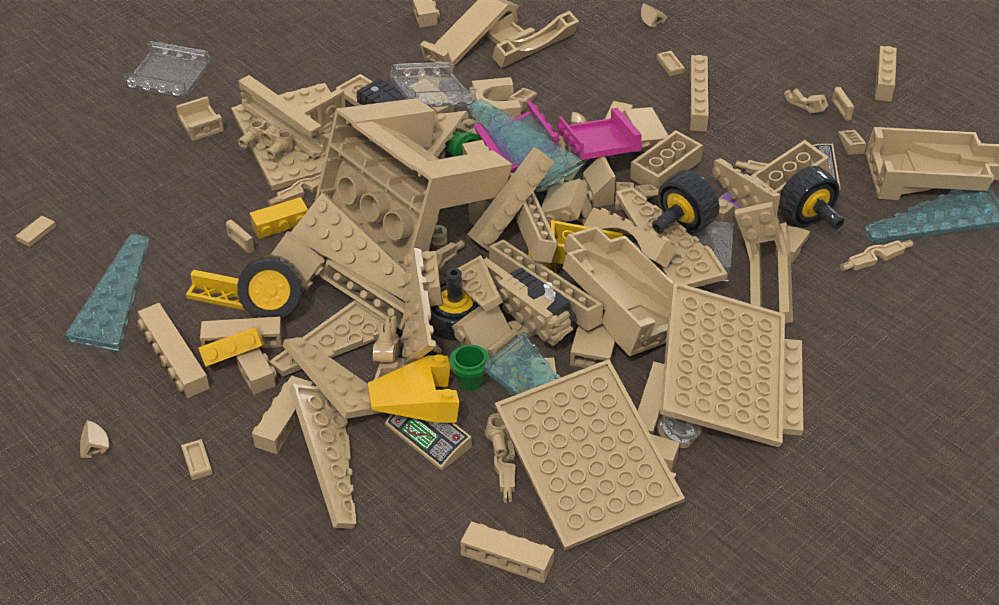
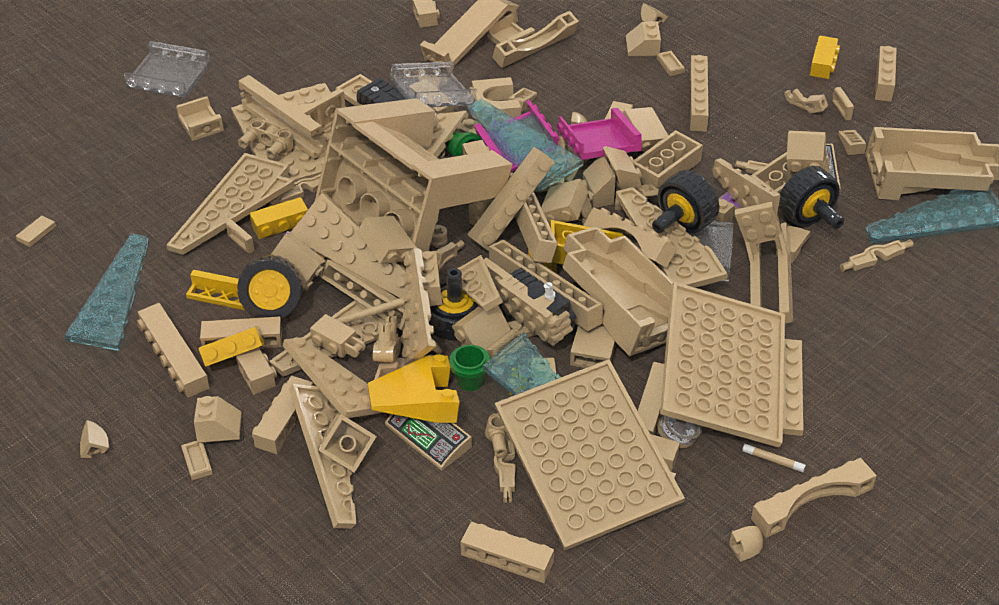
(216, 420): none -> tan slope
(242, 191): none -> tan wing
(336, 337): none -> tan brick
(346, 442): none -> tan slope
(371, 311): none -> tan bar
(386, 238): none -> tan brick
(623, 168): none -> tan slope
(644, 40): none -> tan slope
(746, 542): none -> tan brick
(774, 458): none -> tan bar
(805, 150): none -> tan slope
(825, 57): none -> yellow brick
(849, 480): none -> tan arch

